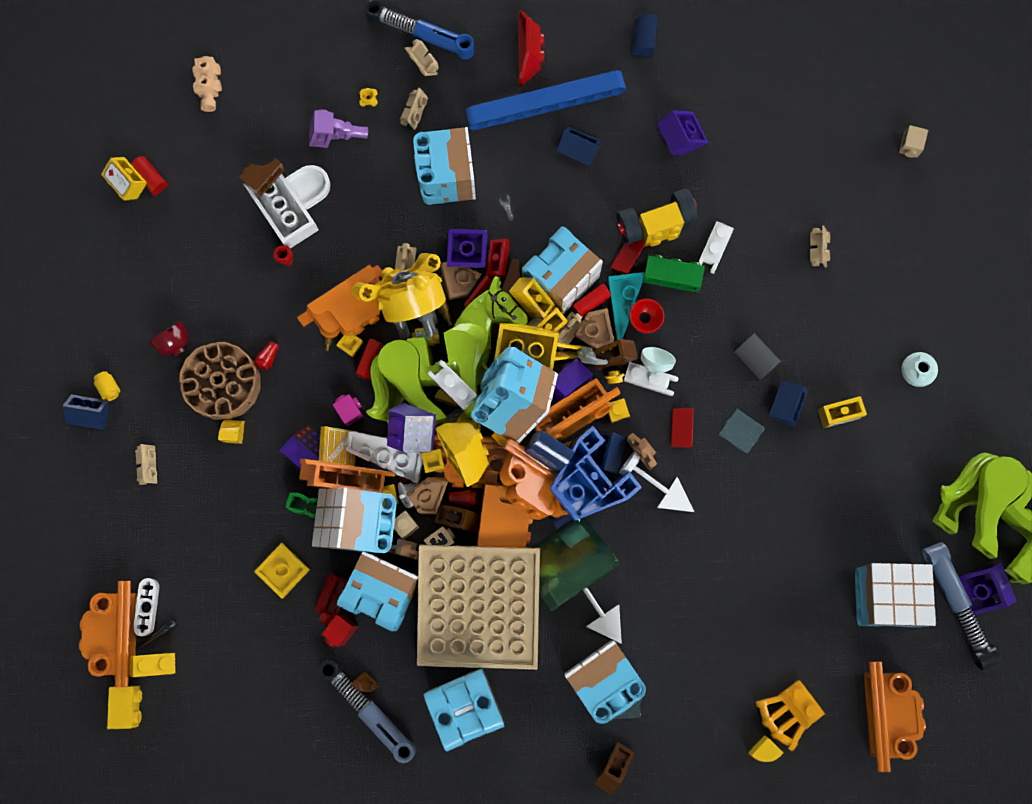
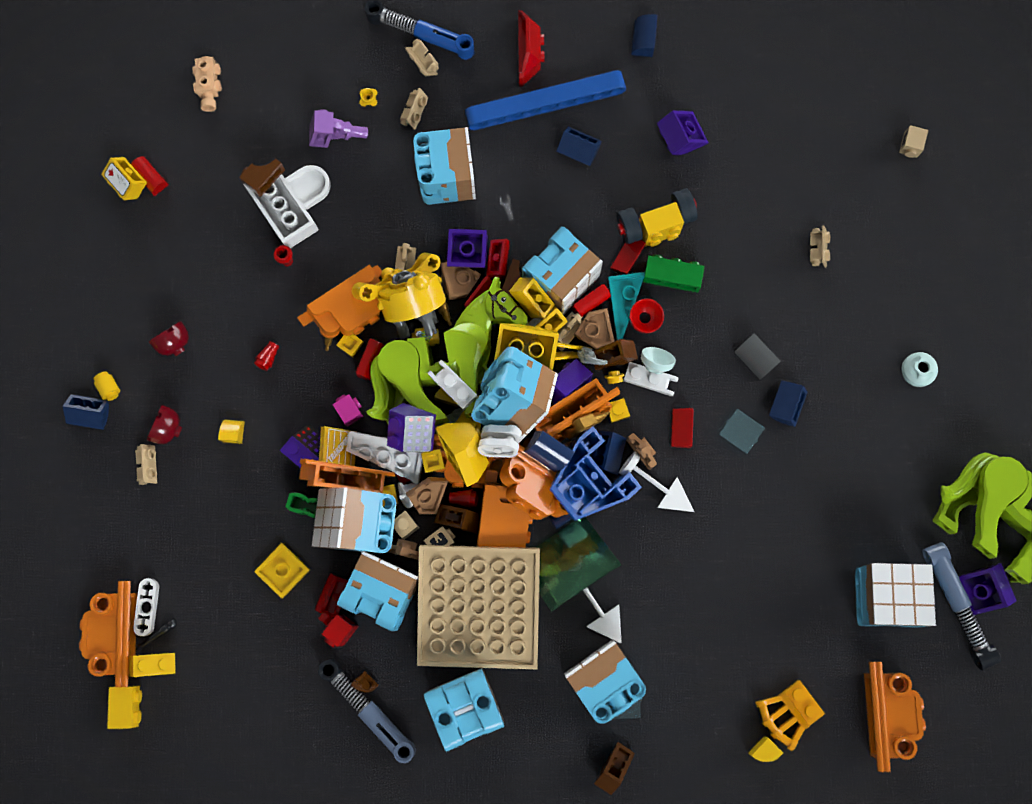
(165, 426): none -> dark red cylinder
(201, 376): medium nougat brick -> none
(499, 440): none -> white brick
(585, 422): none -> pearl gold piece
(716, 245): white hinge -> none
(842, 412): yellow brick -> none

